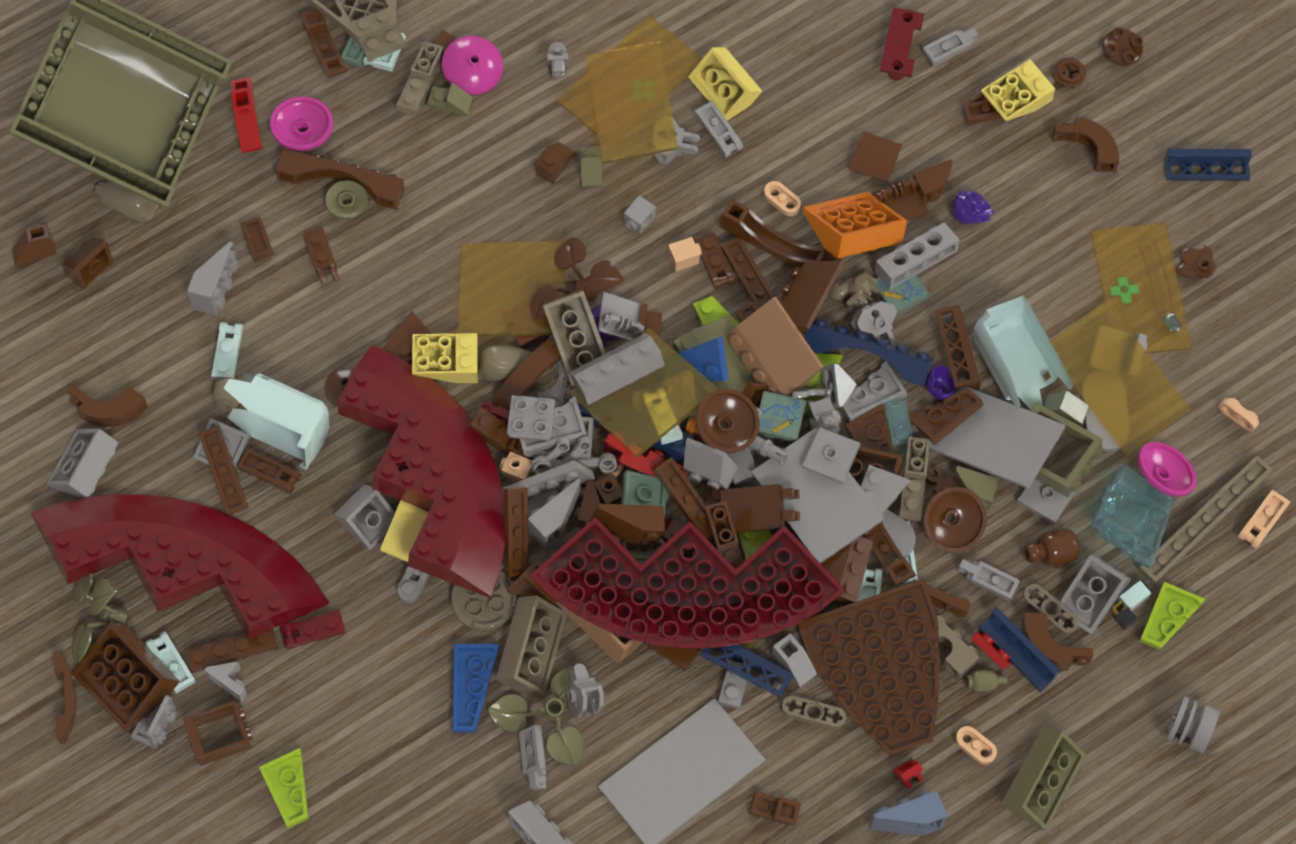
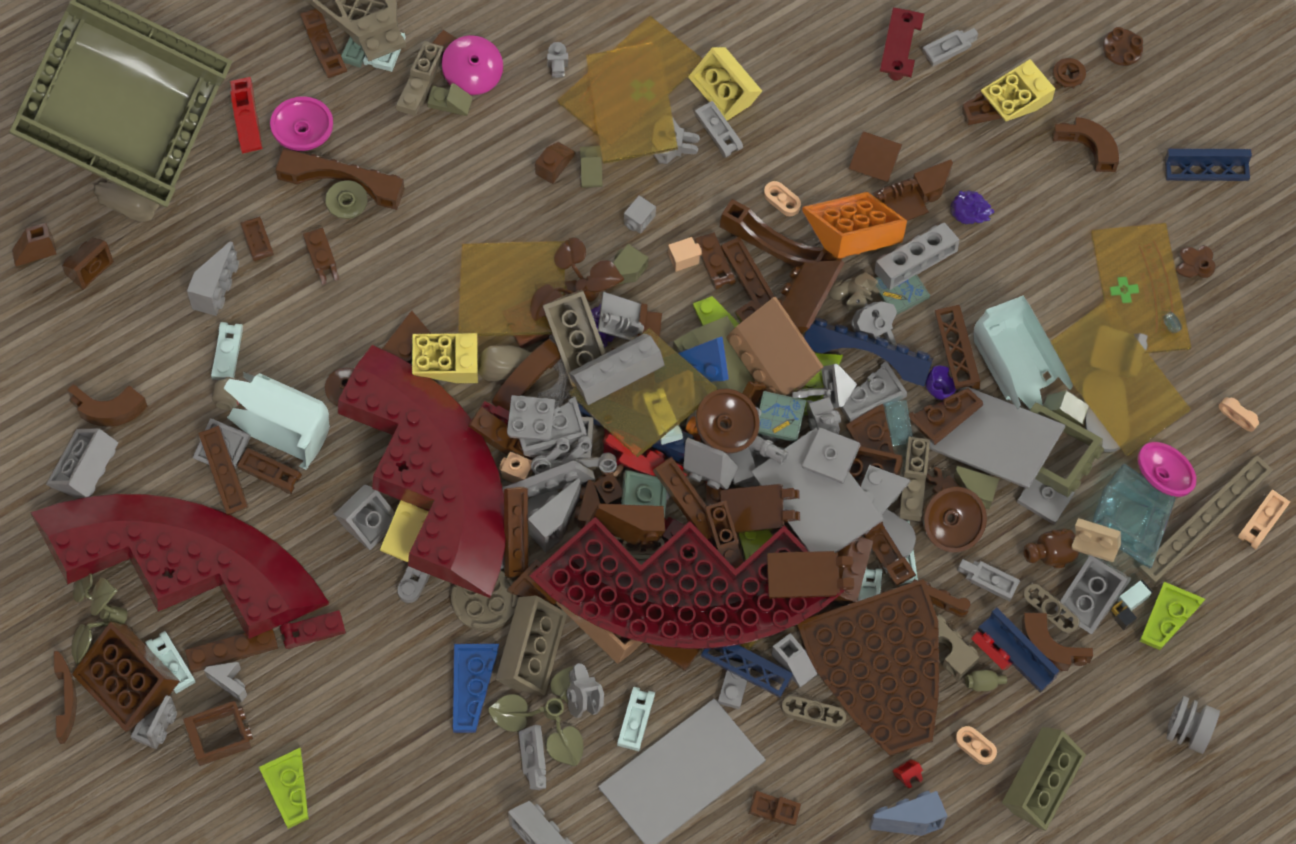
(630, 264): none -> olive slope
(636, 719): none -> light aqua plate
(807, 574): none -> reddish brown tile
(1096, 540): none -> tan bracket

